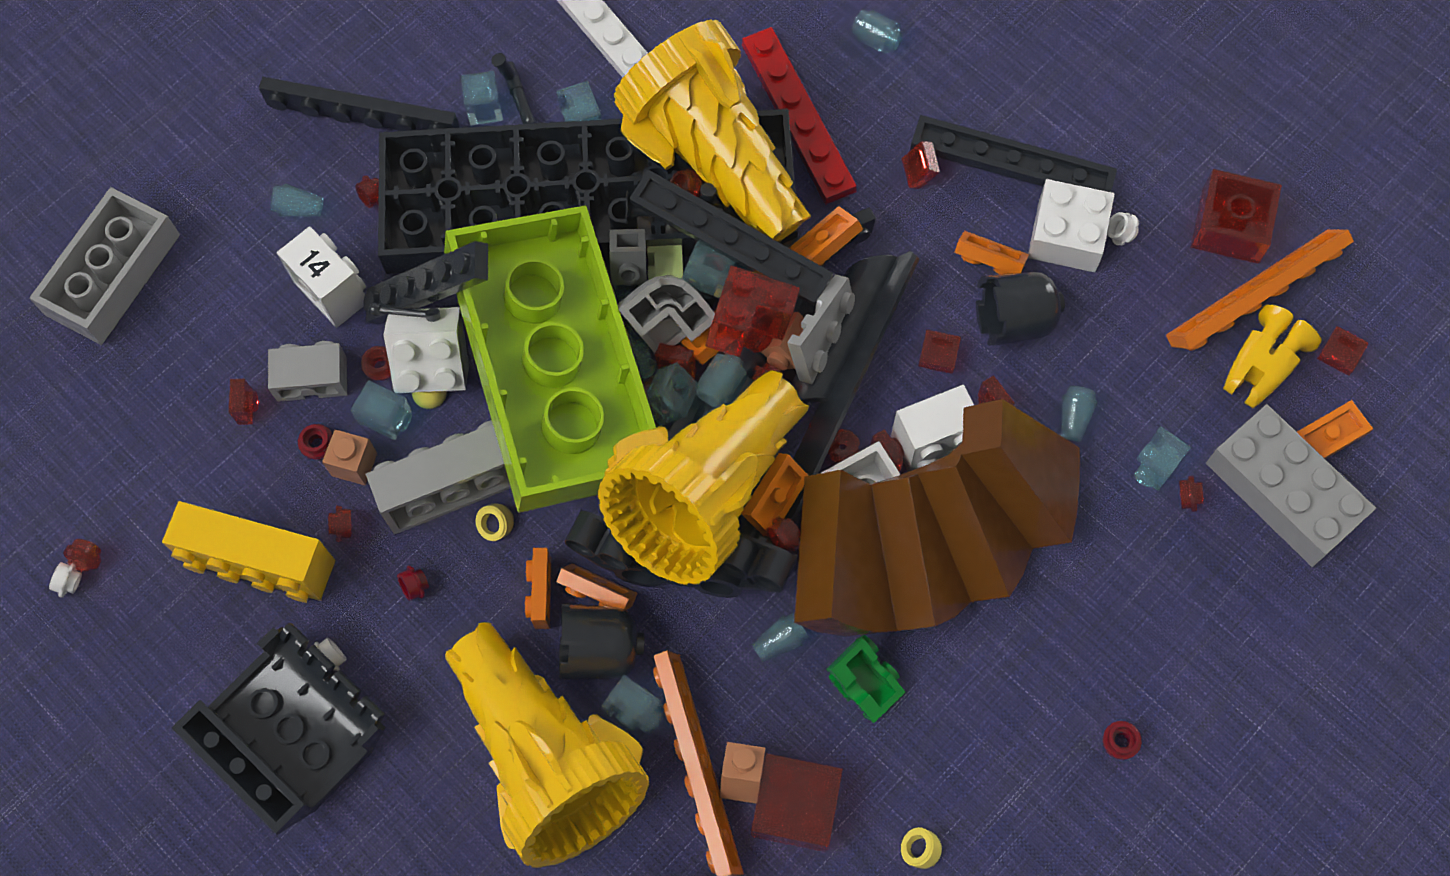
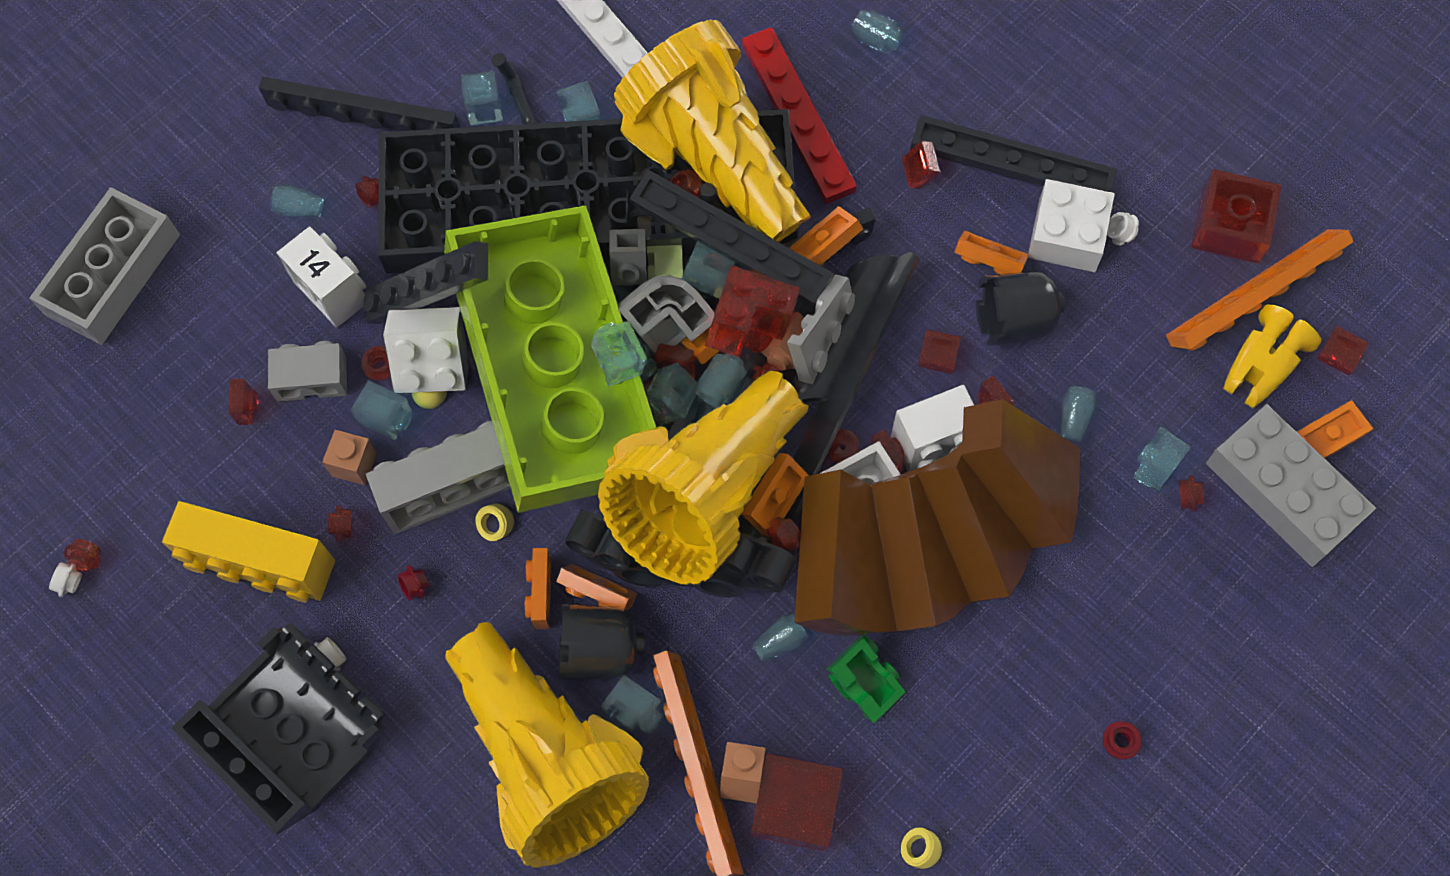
(311, 433): dark red plate -> none
(431, 314): black hinge -> none
(619, 339): none -> clear light blue brick

